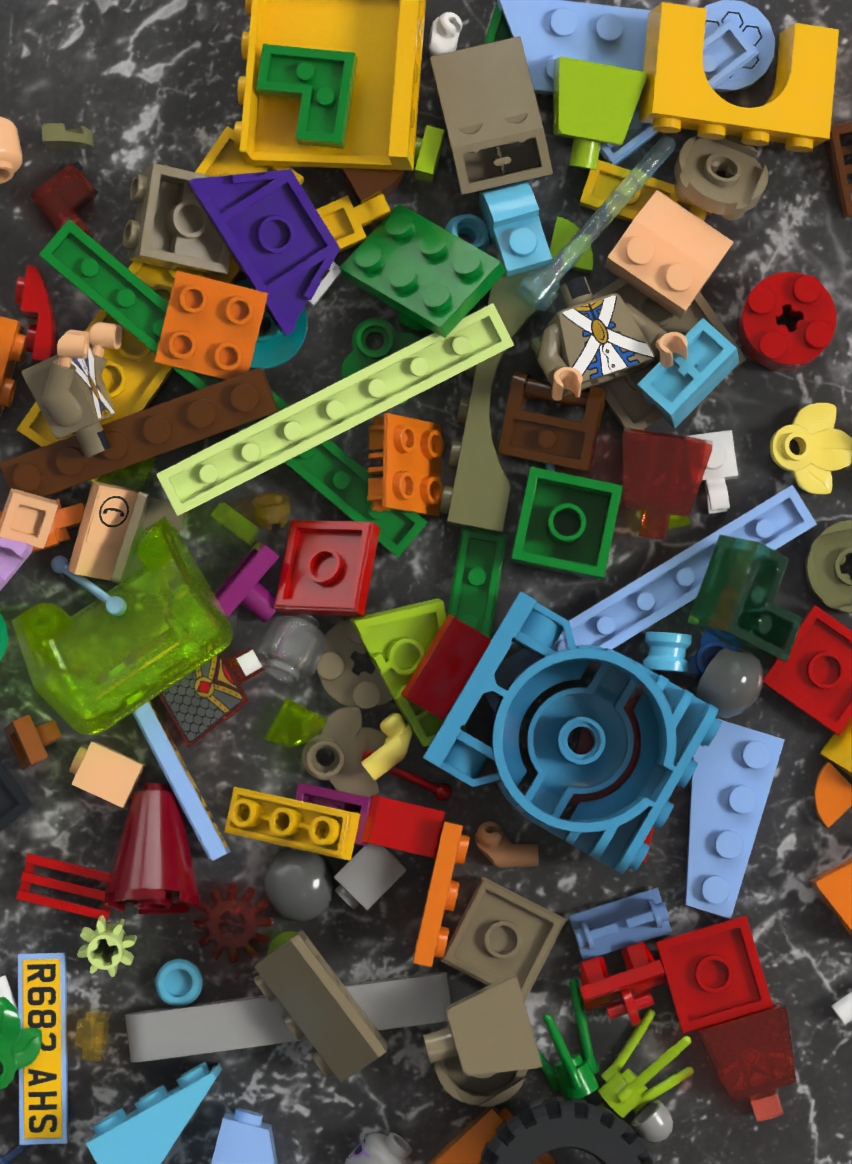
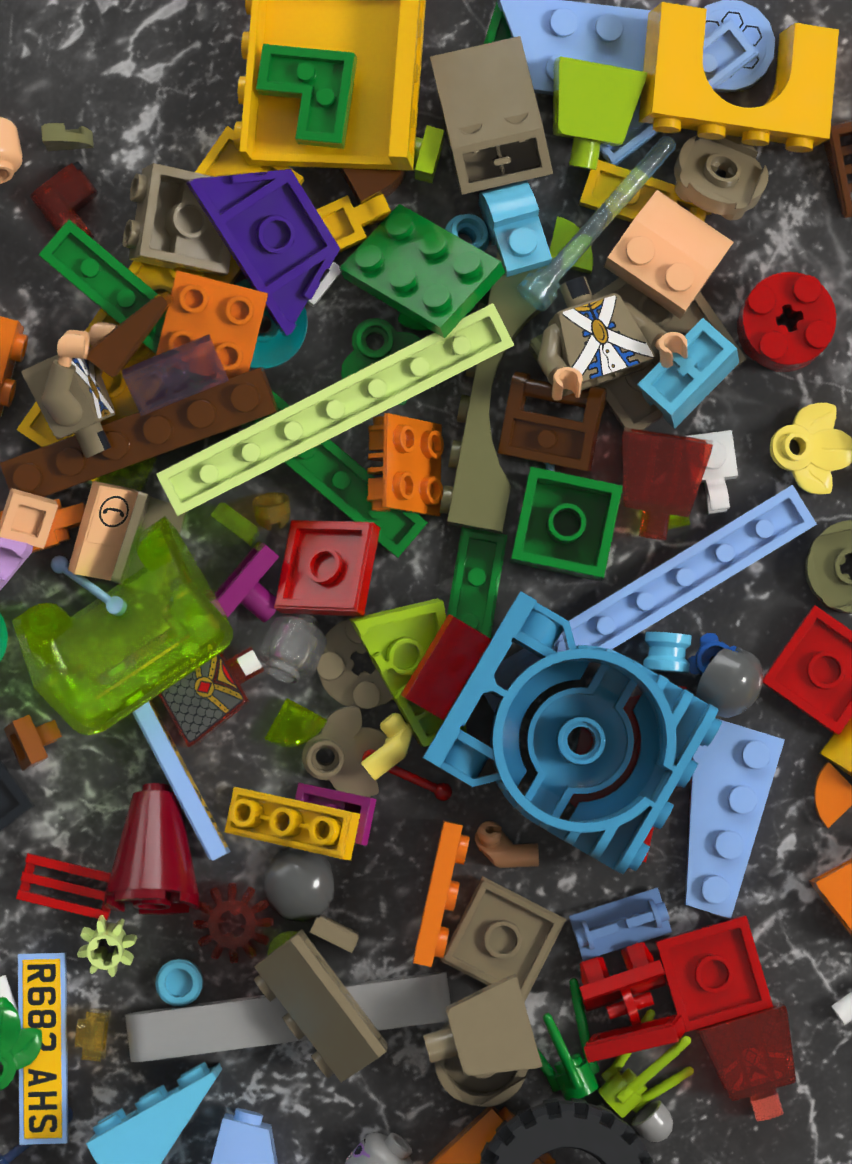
(37, 304): red slope -> none
(106, 773): light nougat brick -> none
(119, 346): none -> reddish brown slope
(175, 375): none -> plate
(335, 933): none -> dark tan tile
(368, 876): light grey brick -> none
(403, 826): red slope -> none
(444, 34): white arm -> none
(634, 1038): none -> red tile
(739, 599): clear green brick -> none

